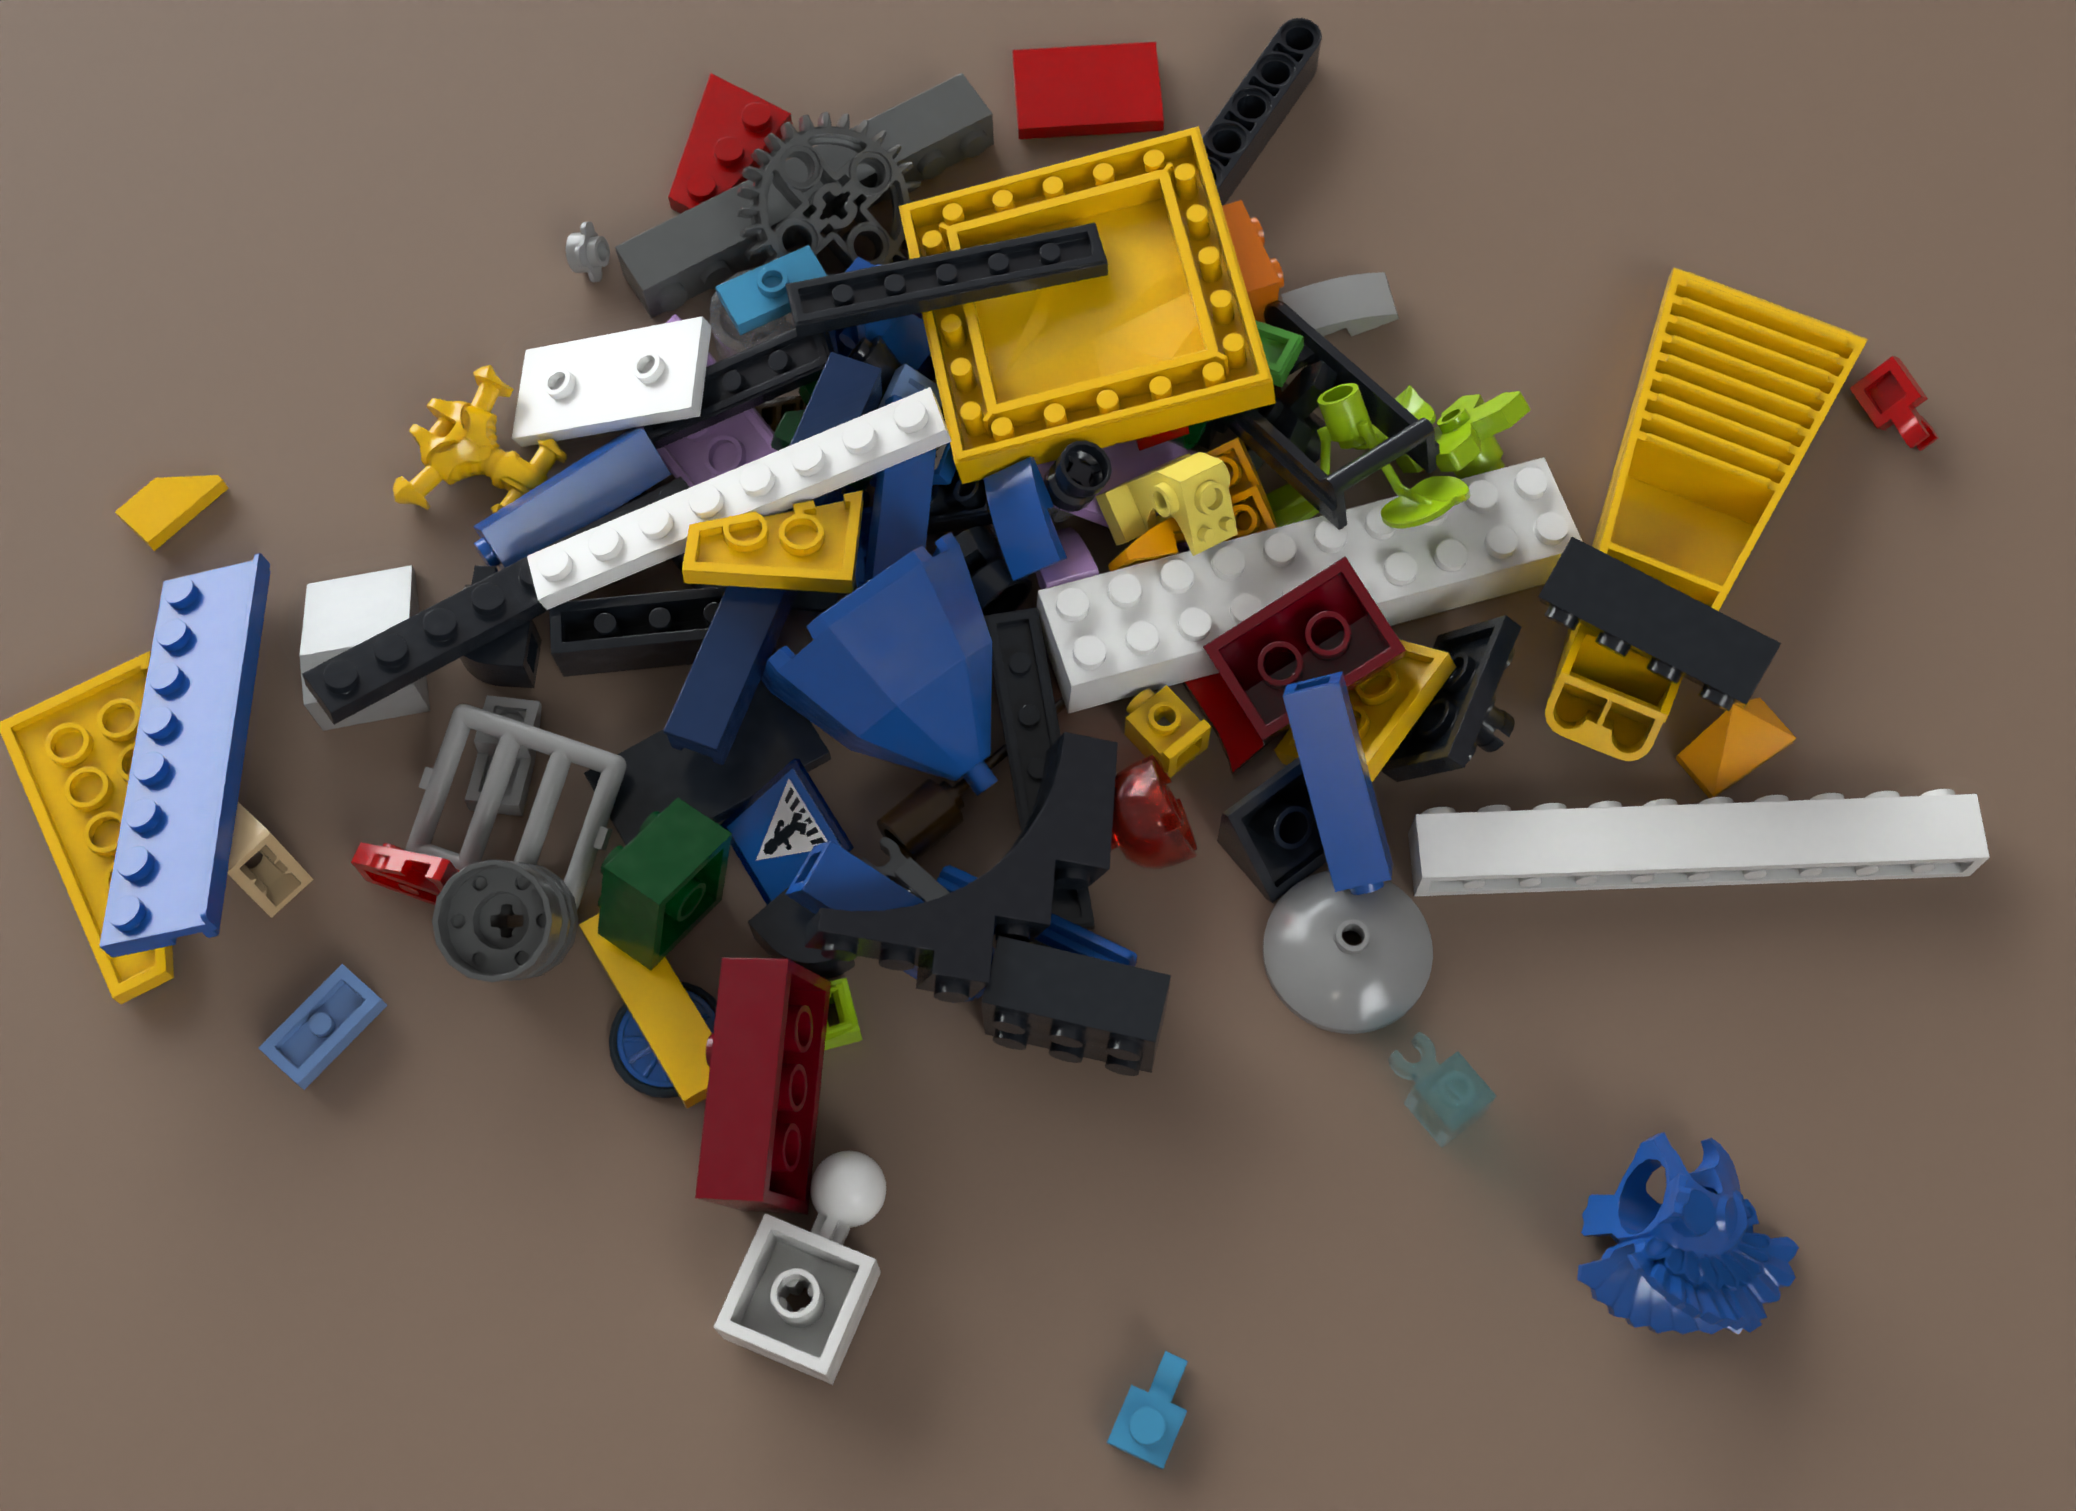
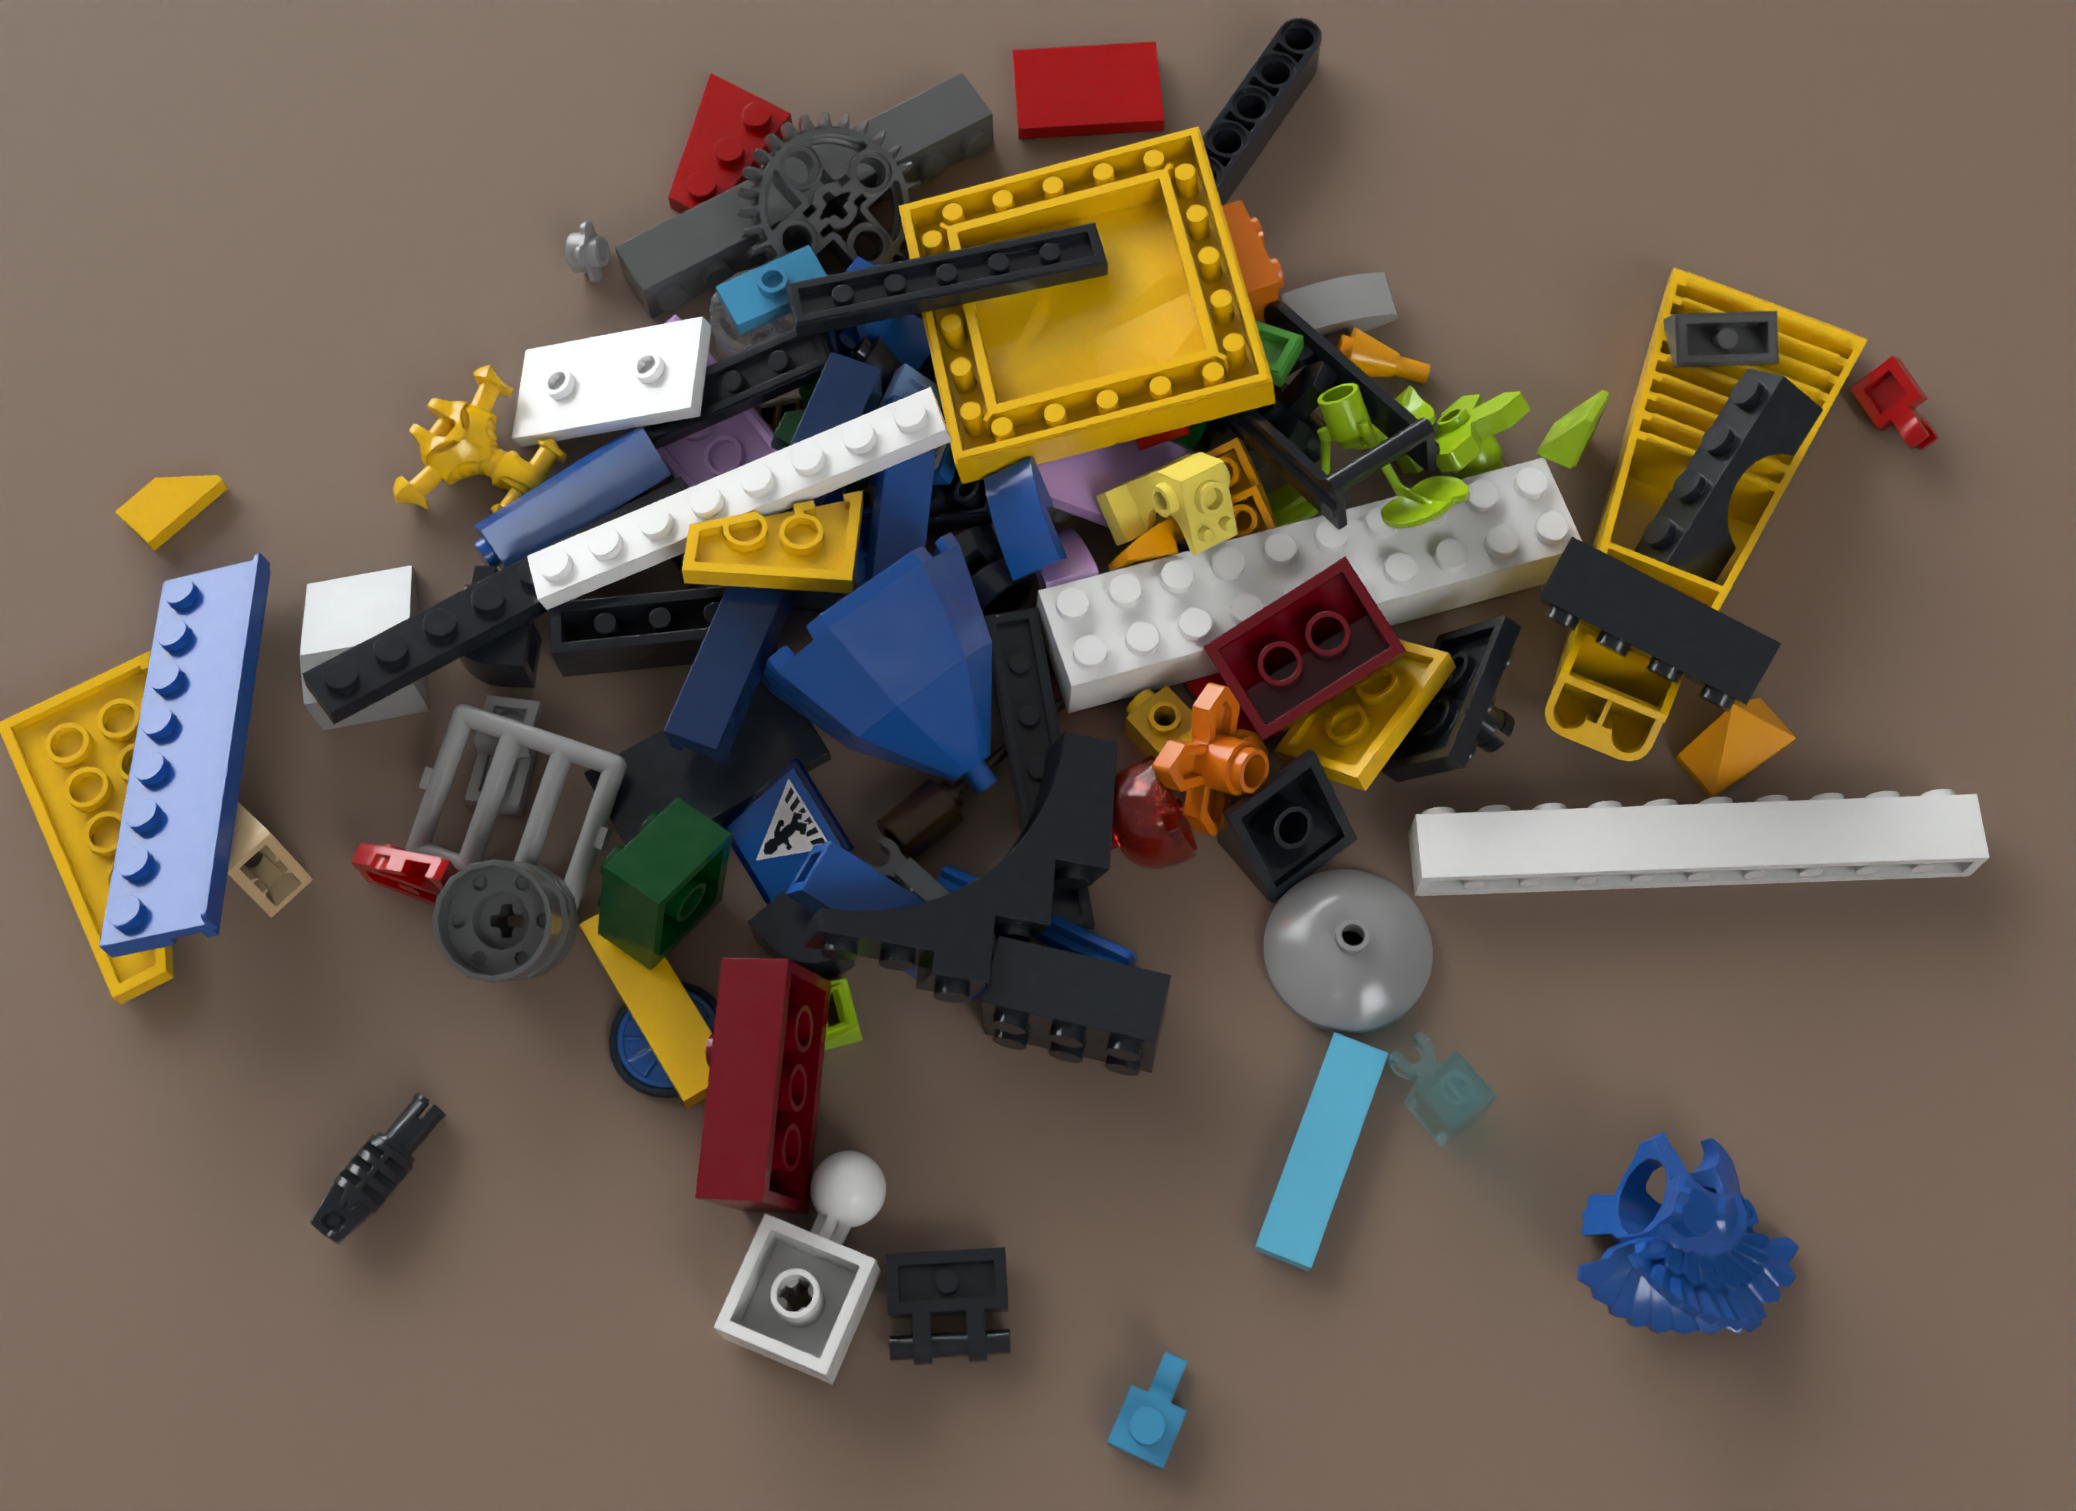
(322, 1026): medium blue plate -> none
(375, 1171): none -> black hinge
(942, 1285): none -> black plate
(1077, 475): black wheel -> none
(1215, 761): none -> orange plant
(1321, 1152): none -> medium azure tile
(1339, 783): blue brick -> none
(1380, 360): none -> light orange cone
(1573, 432): none -> lime slope
(1722, 339): none -> dark grey slope
(1758, 421): none -> black arch

